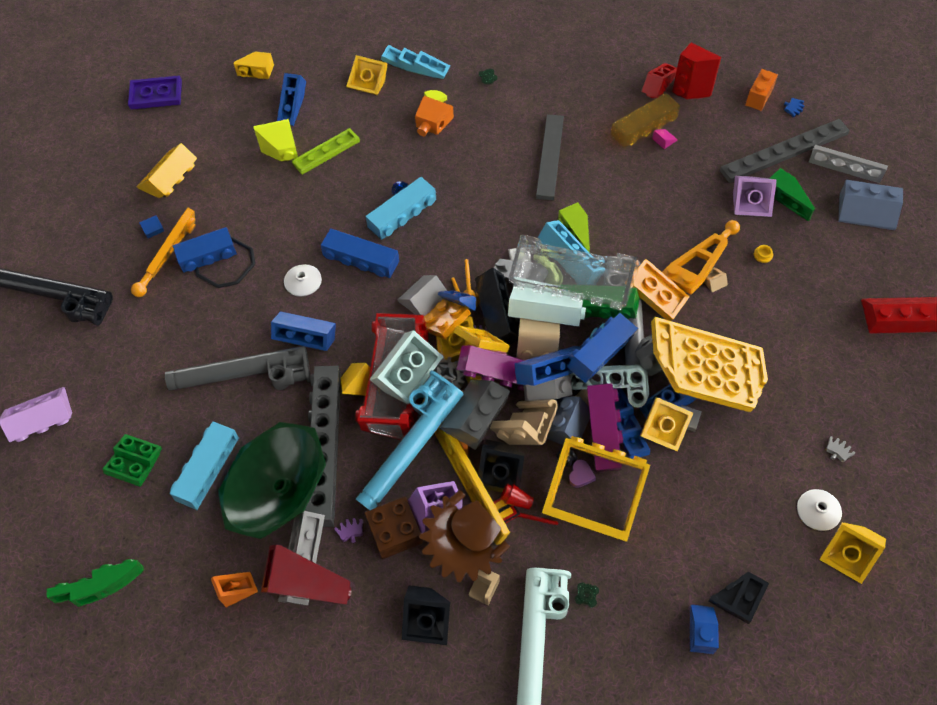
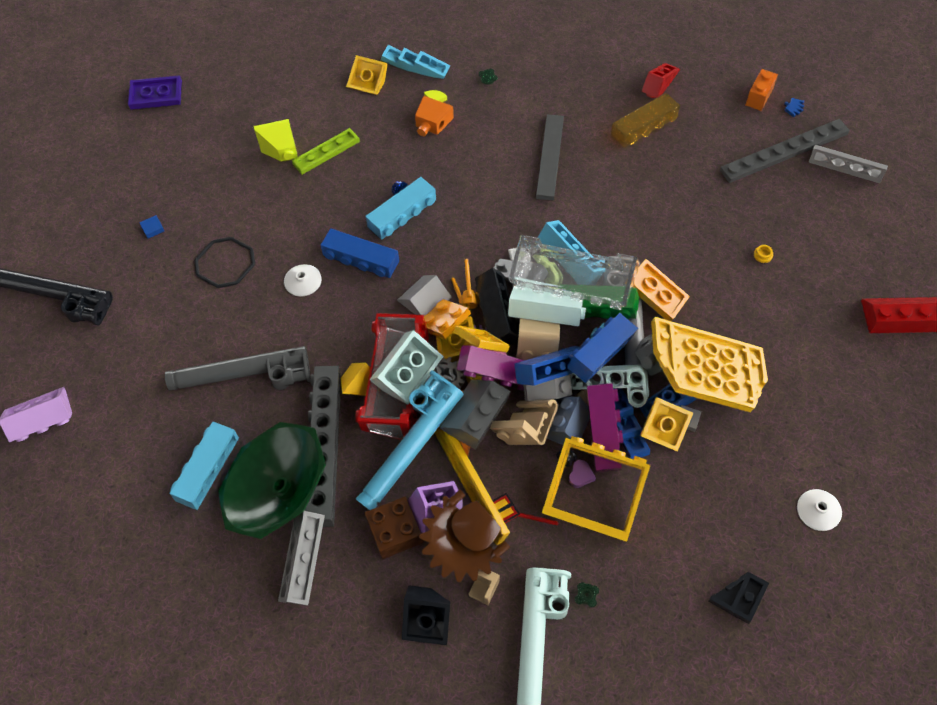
(104, 582): green slope -> none
(132, 460): green slope -> none
(168, 172): yellow slope -> none
(183, 226): light orange plate -> none
(204, 250): blue brick -> none
(234, 587): orange slope -> none
(255, 65): yellow slope -> none
(291, 97): blue slope -> none
(300, 578): dark red slope -> none
(303, 331): blue brick -> none
(350, 531): medium lavender piece -> none
(459, 298): blue slope -> none
(500, 465): black slope -> none
(516, 497): red cone -> none
(576, 221): lime slope -> none
(663, 138): dark pink slope -> none
(690, 281): light orange plate -> none
(696, 72): red slope -> none
(703, 629): blue slope -> none
(716, 280): tan slope -> none
(753, 196): lavender slope -> none
(791, 194): green slope -> none
(838, 450): light grey piece -> none
(854, 551): yellow slope -> none
(870, 204): sand blue slope -> none

